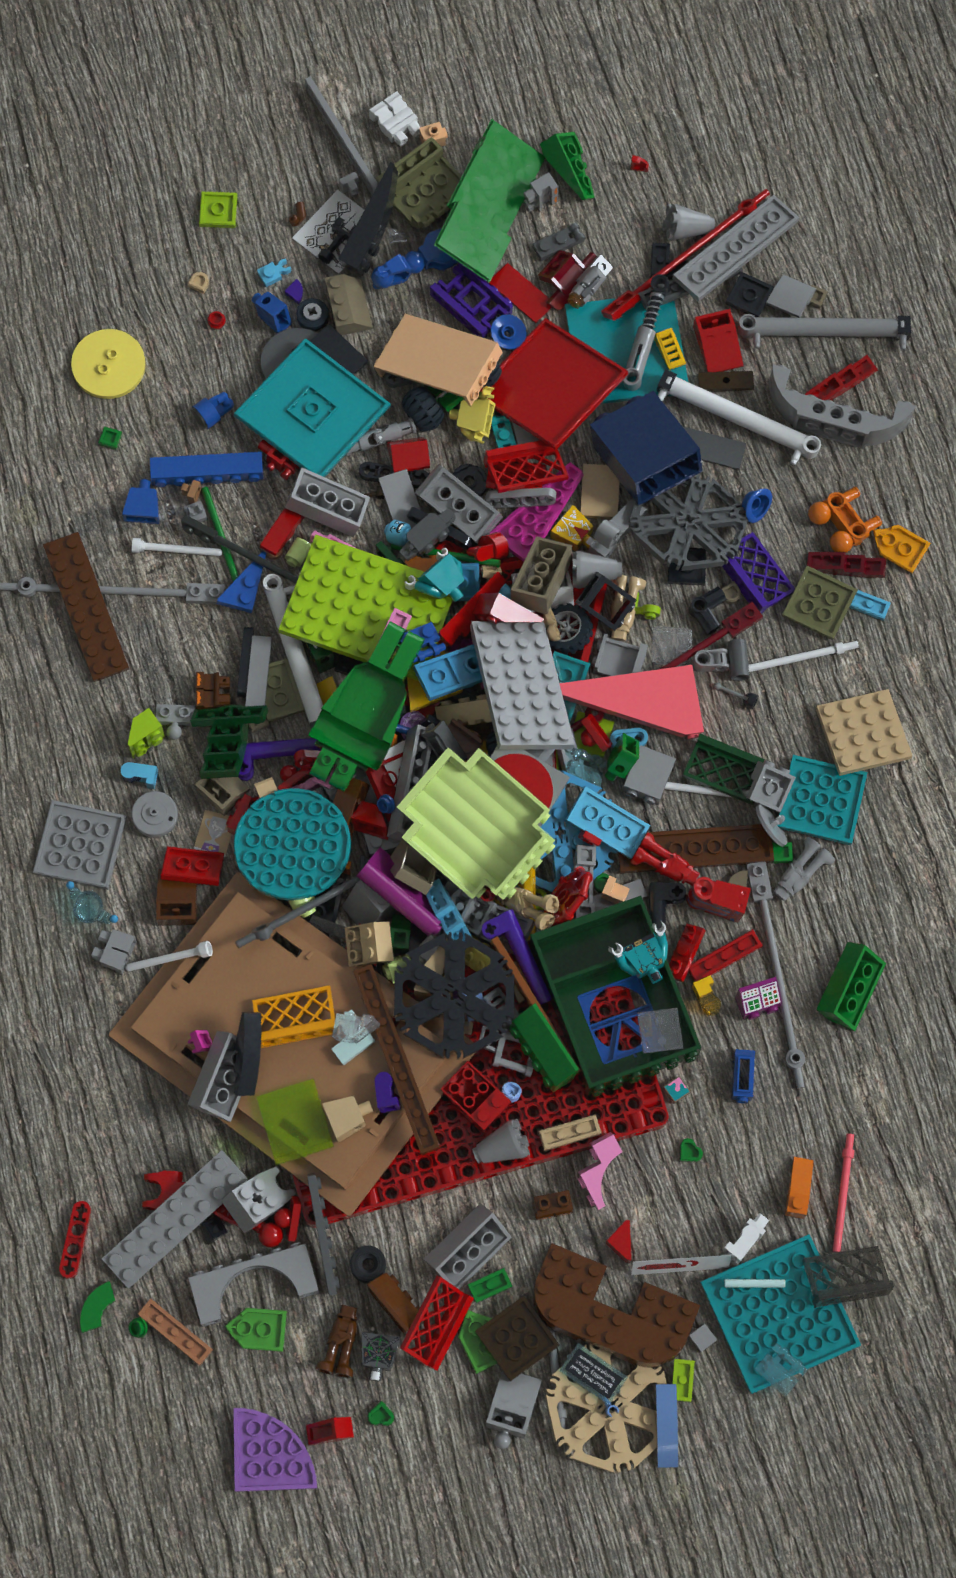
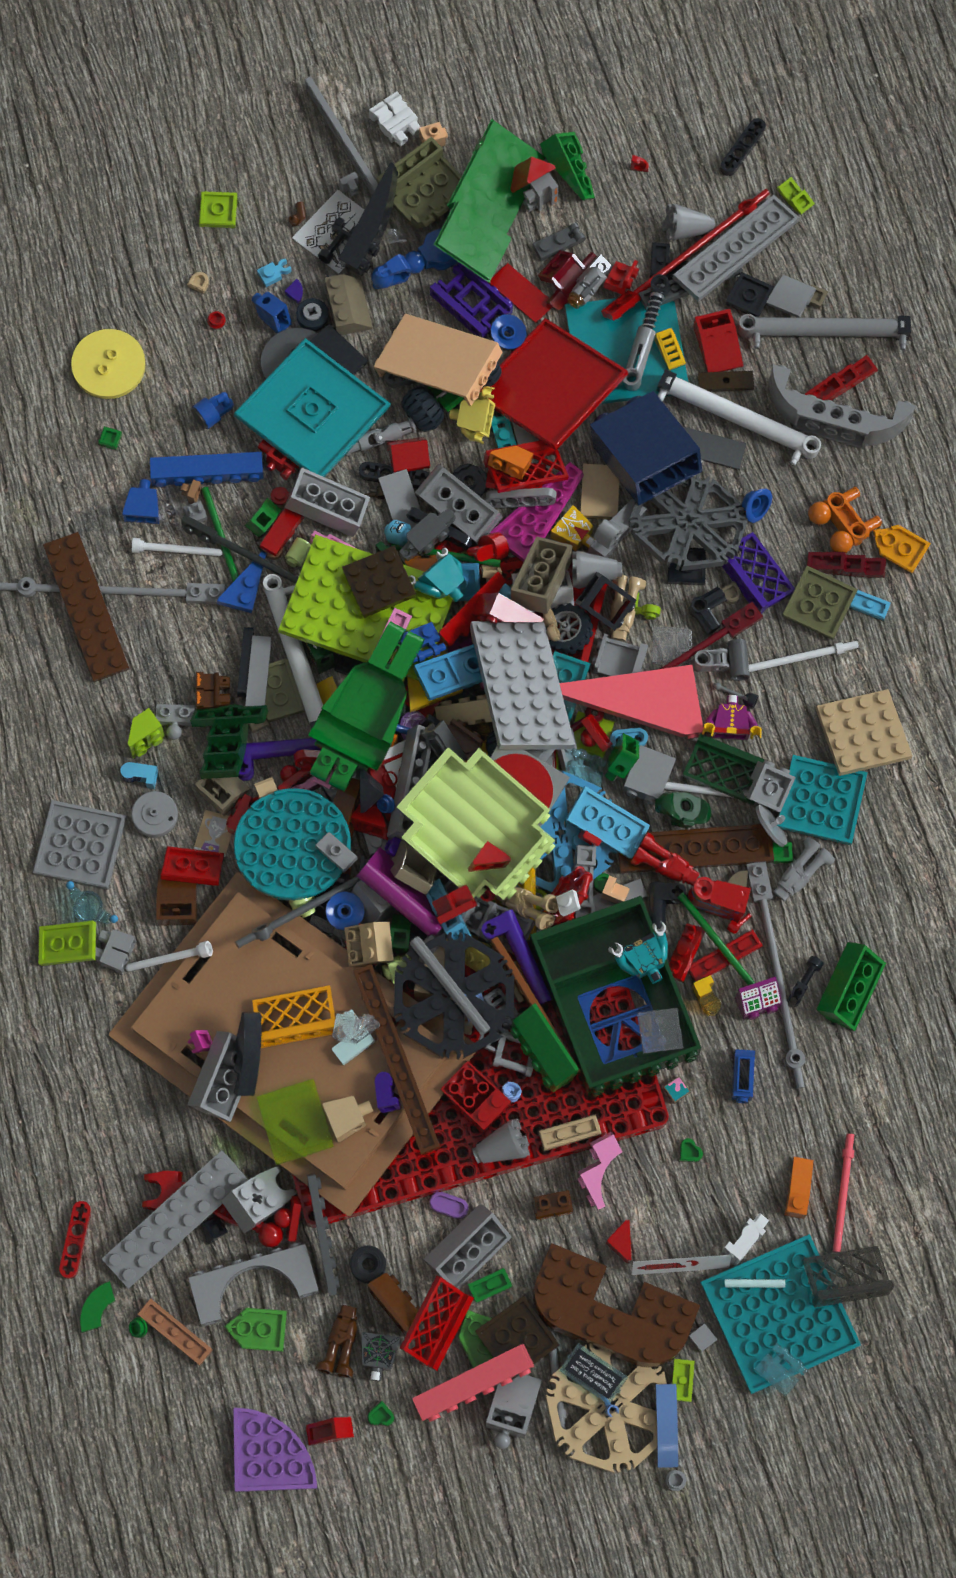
(67, 943): none -> lime plate
(263, 517): none -> green slope
(279, 495): none -> red plate
(336, 852): none -> light grey plate
(344, 900): none -> blue dish
(370, 791): none -> black slope
(379, 581): none -> dark brown plate
(392, 846): none -> dark purple tile
(449, 1205): none -> medium lavender tile
(450, 986): none -> light grey axle
(454, 904): none -> red panel
(473, 1382): none -> coral brick
(489, 858): none -> red slope
(511, 460): none -> orange slope
(529, 171): none -> red slope
(568, 902): none -> white plate
(621, 277): none -> red bracket
(670, 804): none -> dark green piece
(675, 1480): none -> light grey plate
(715, 938): none -> green piece
(732, 721): none -> magenta torso
(734, 926): none -> red hand
(743, 147): none -> black beam
(794, 196): none -> lime slope
(798, 991): none -> black bar

